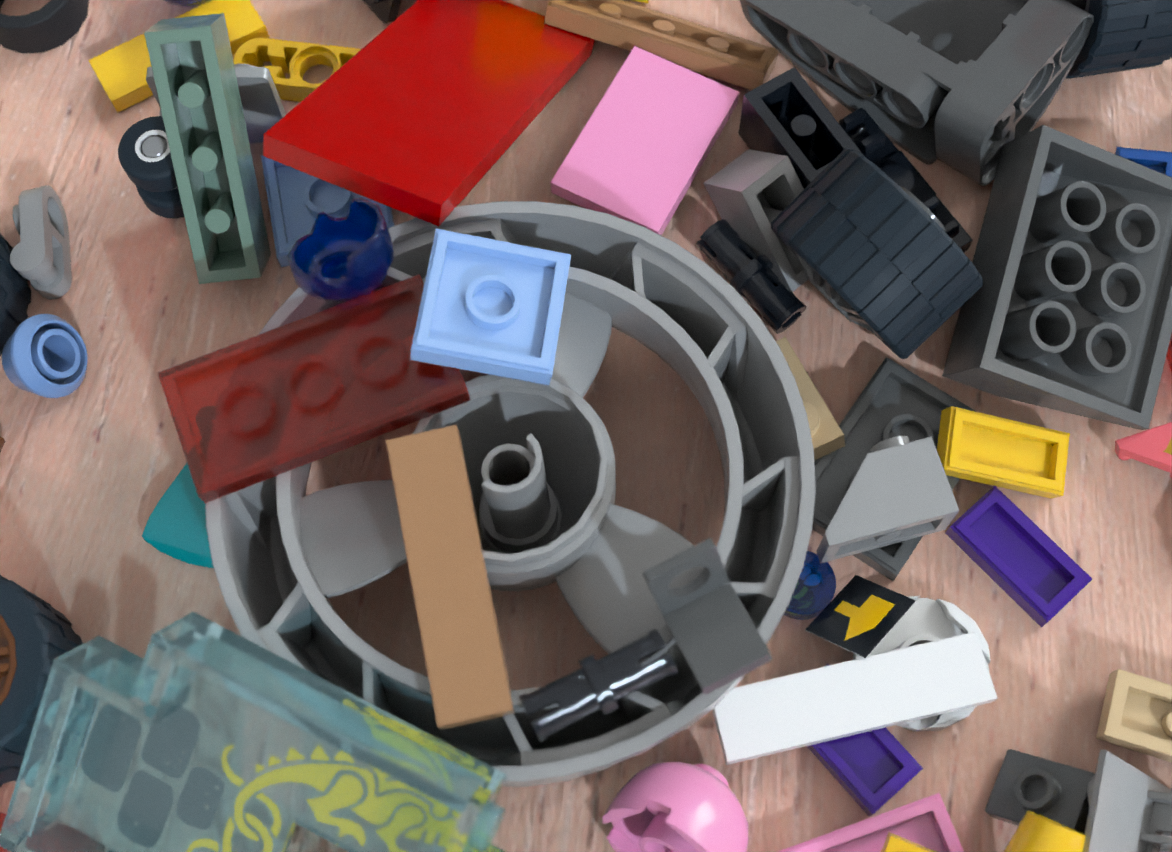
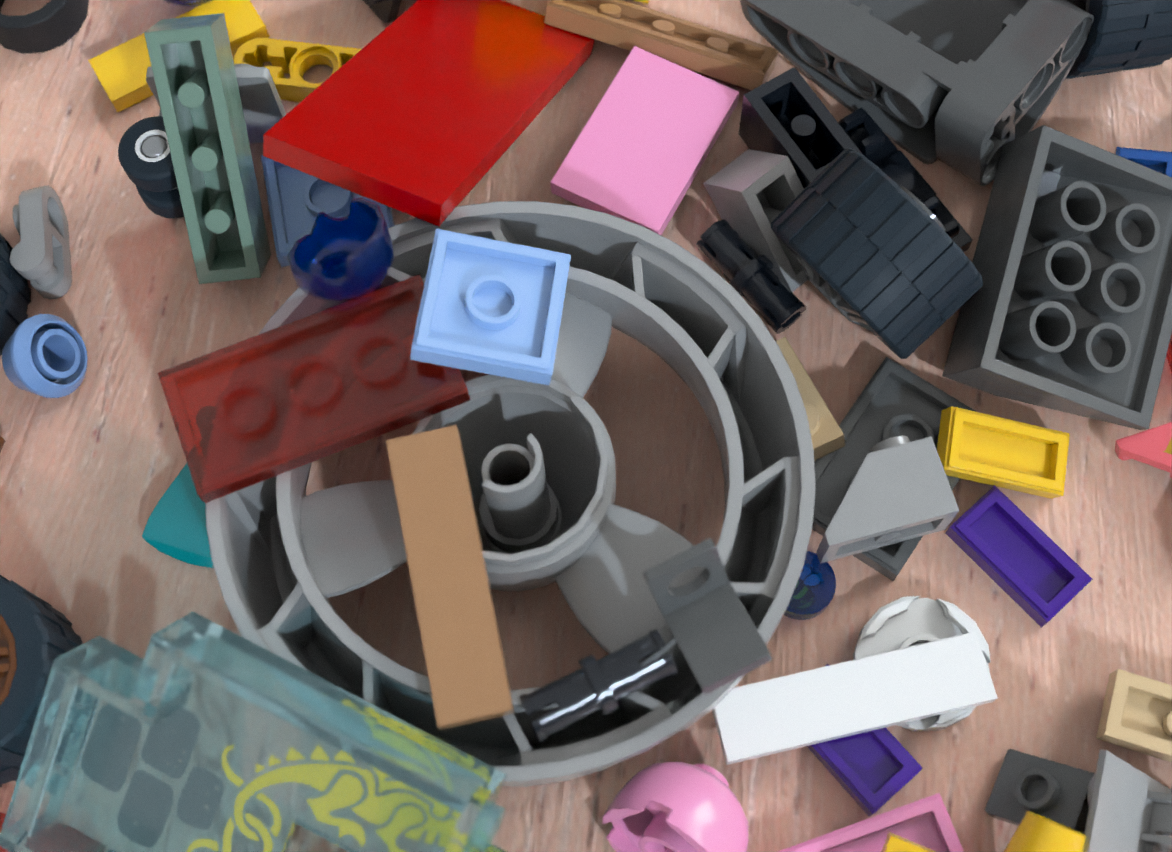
(860, 616): black sticker -> none

